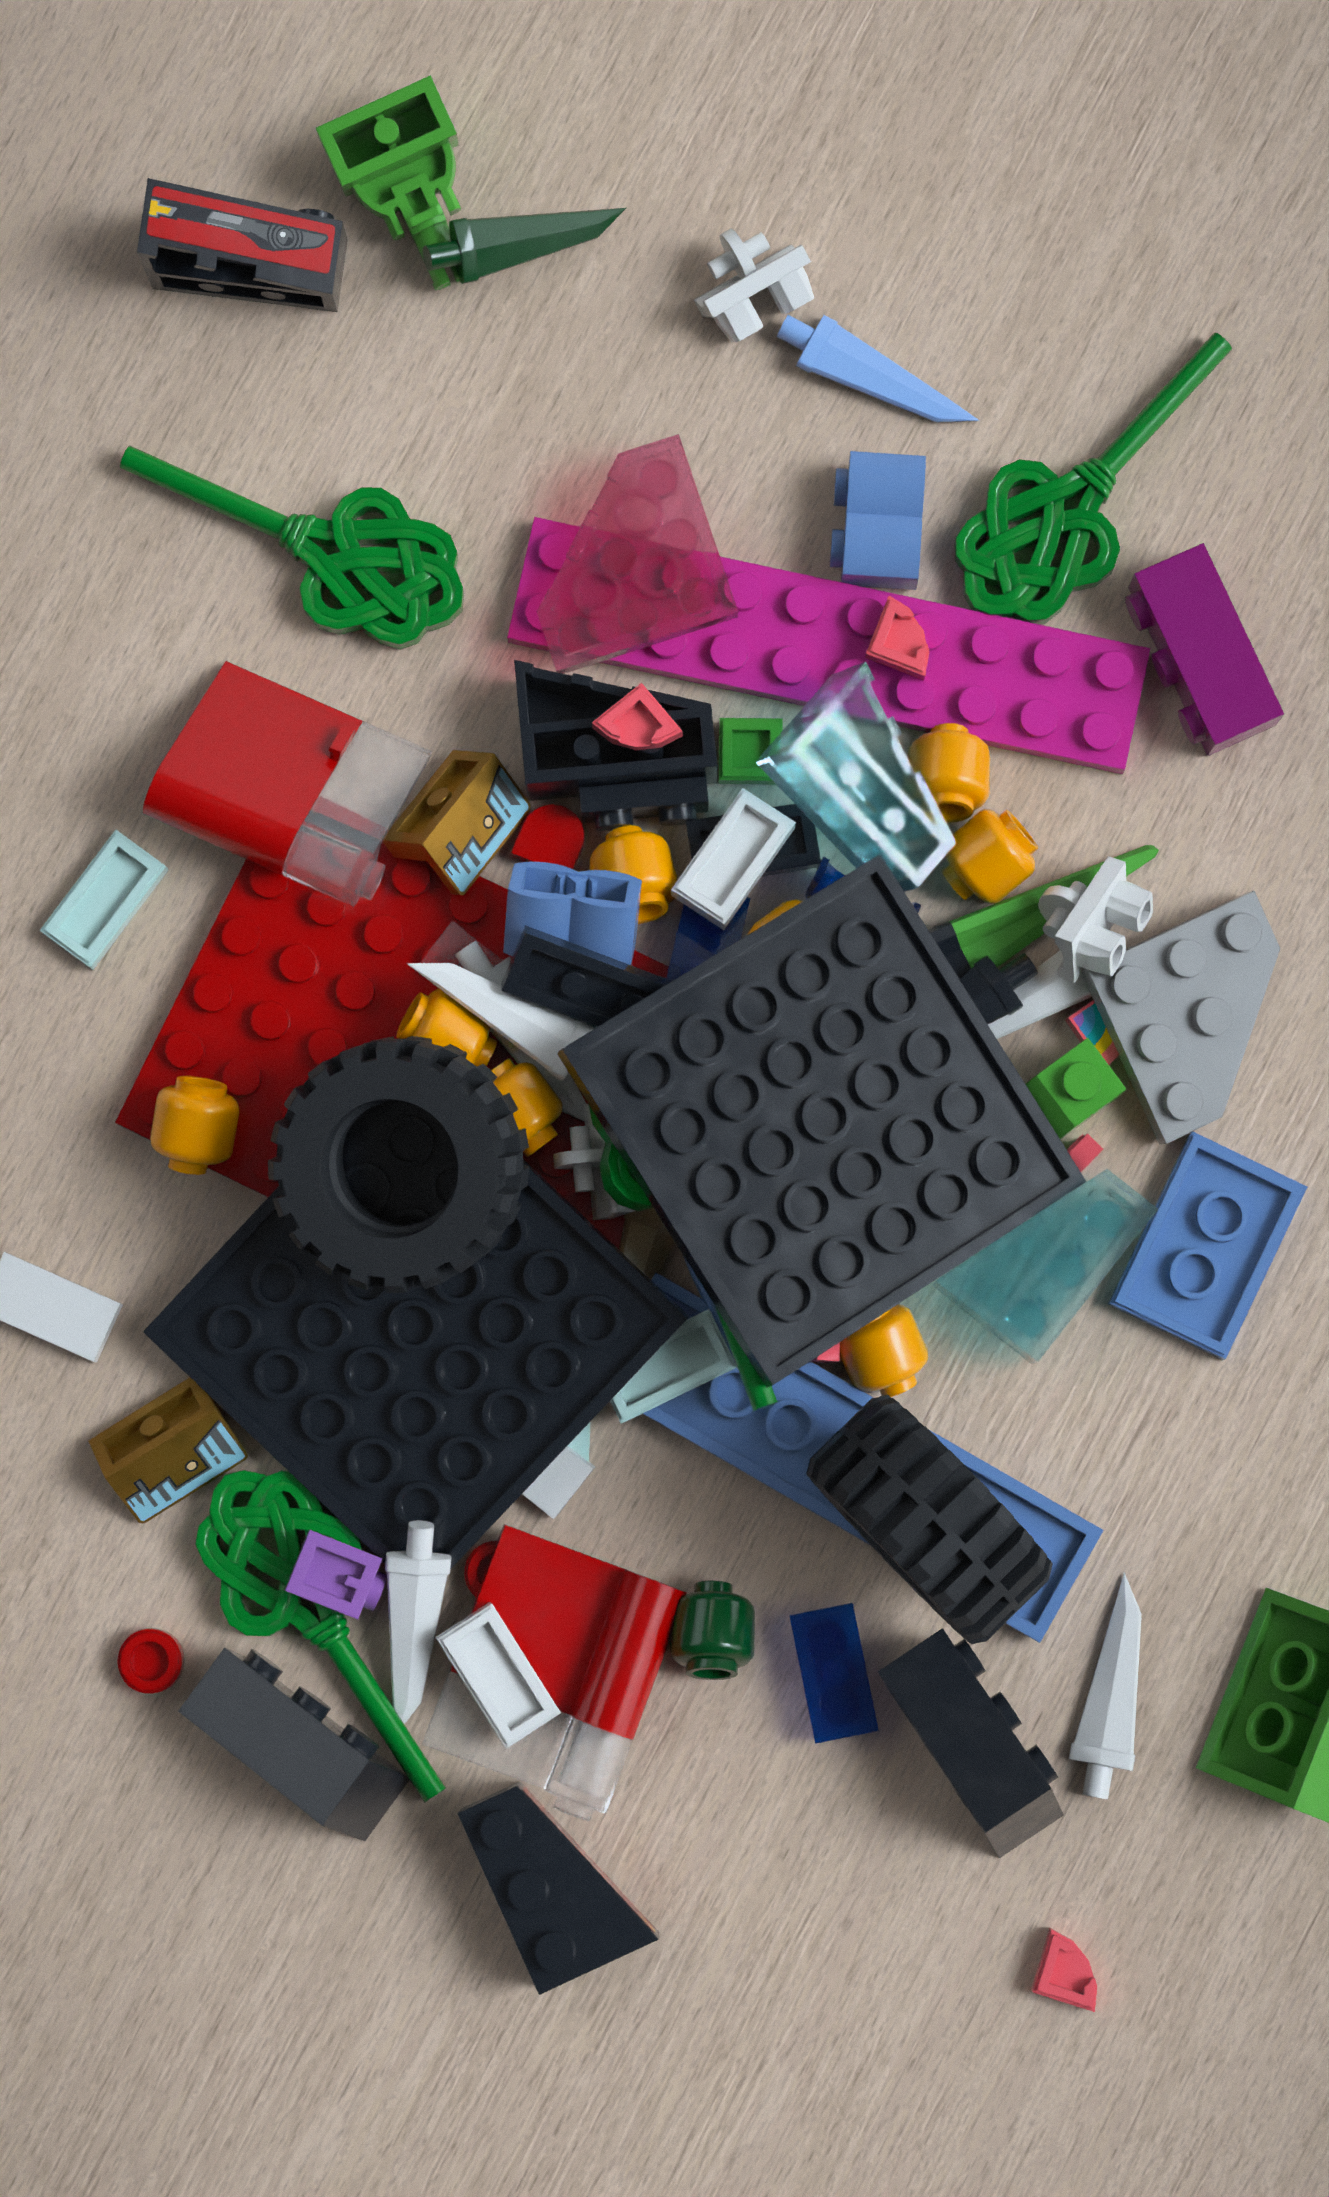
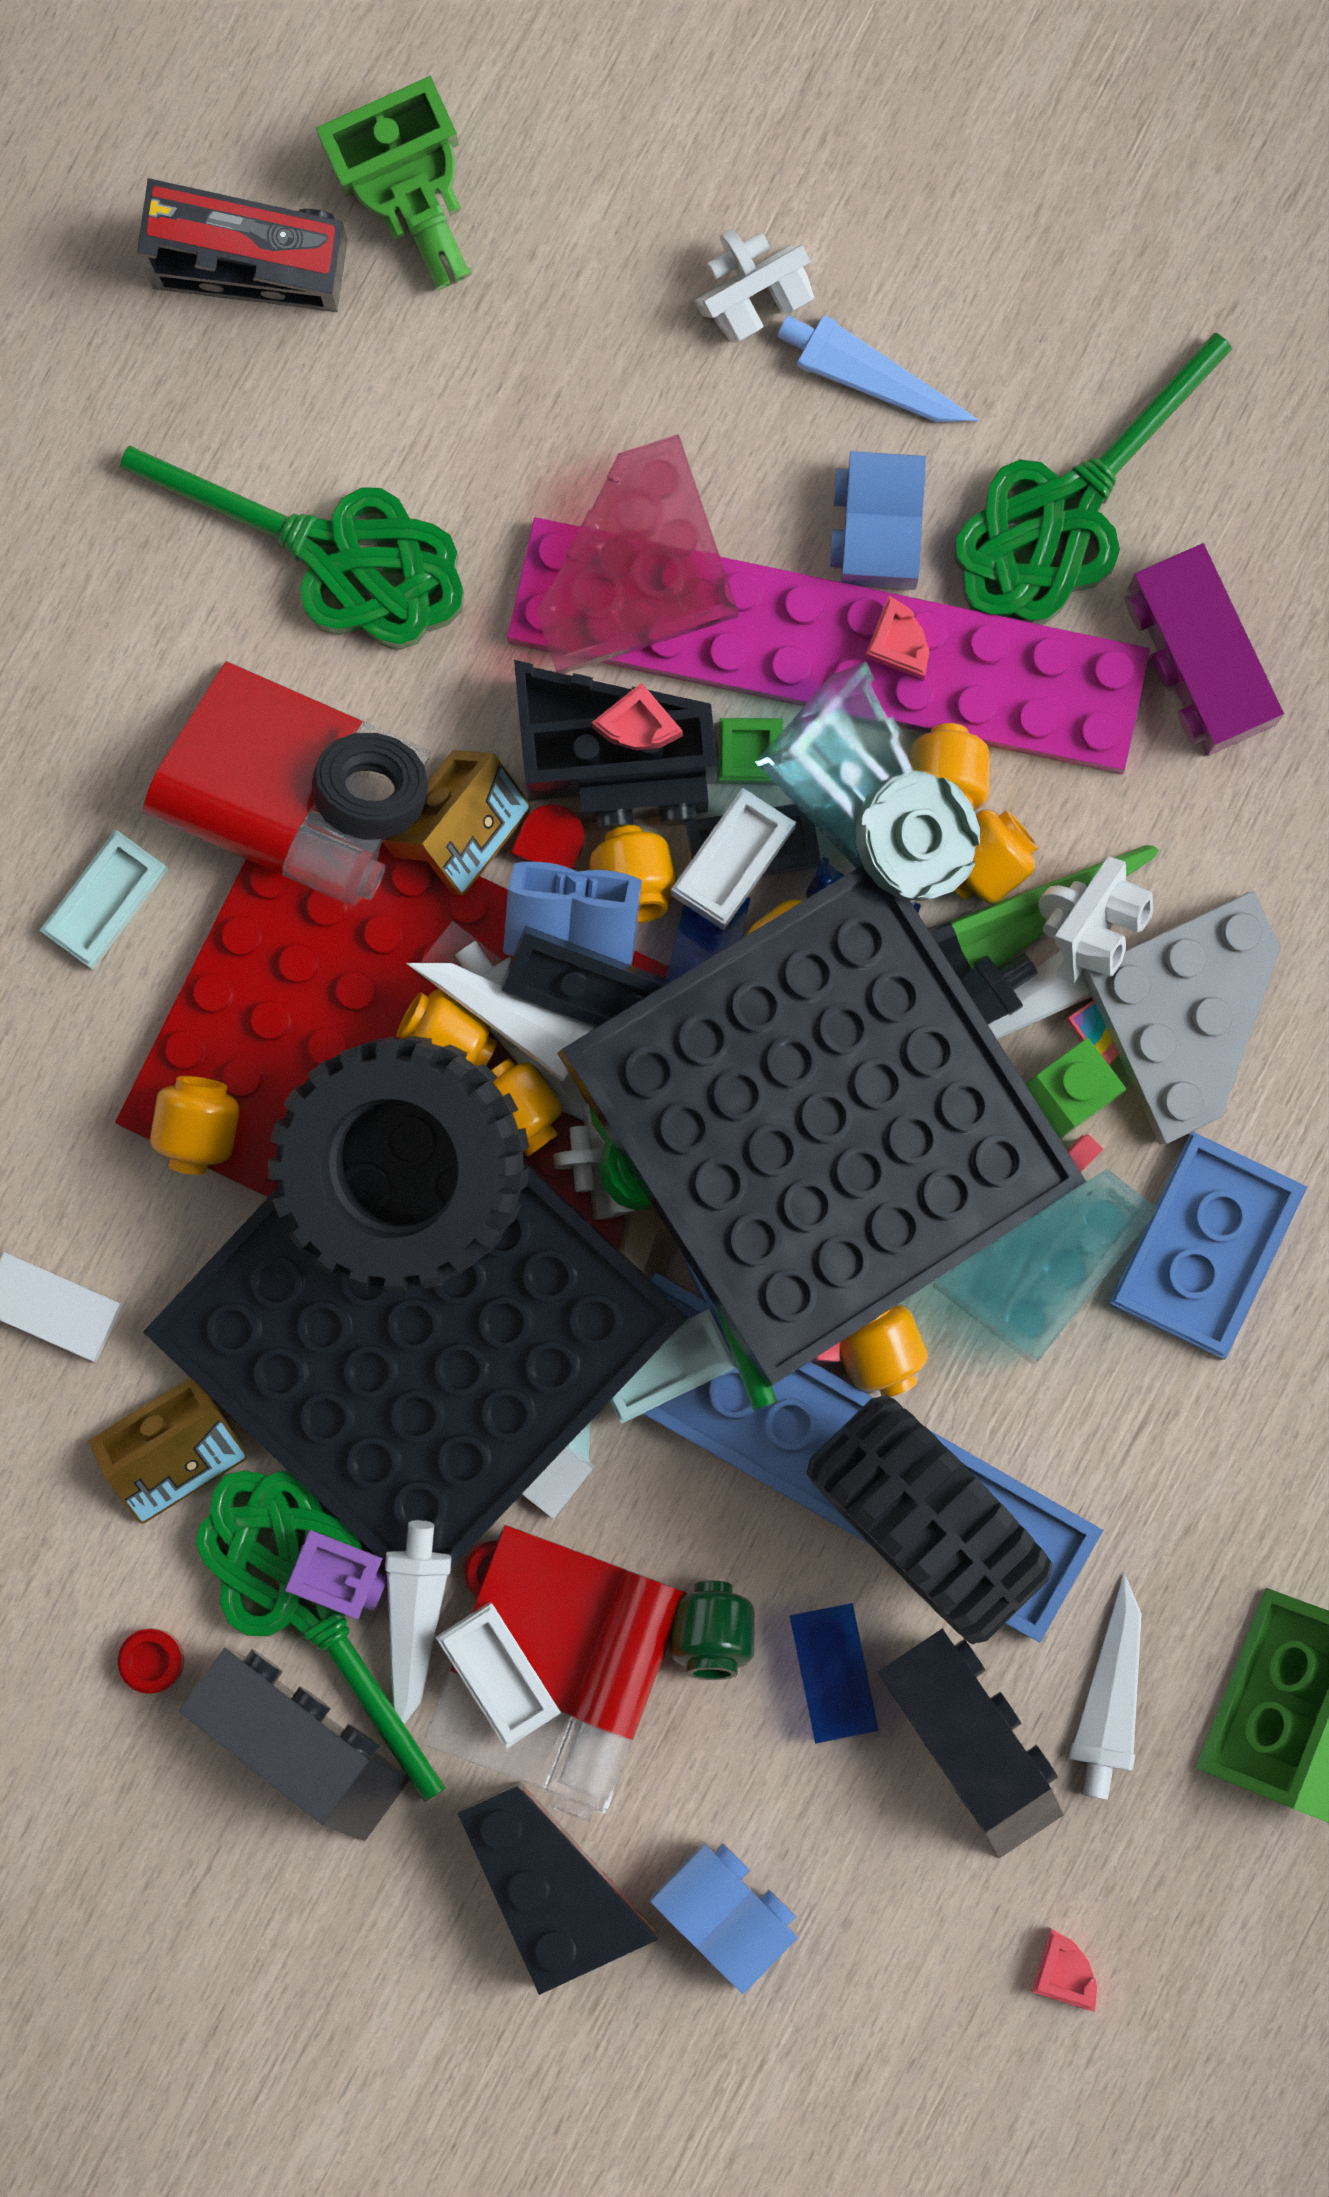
(363, 817): none -> black tyre
(498, 243): dark green bar -> none
(725, 1916): none -> medium blue brick
(917, 836): none -> tile

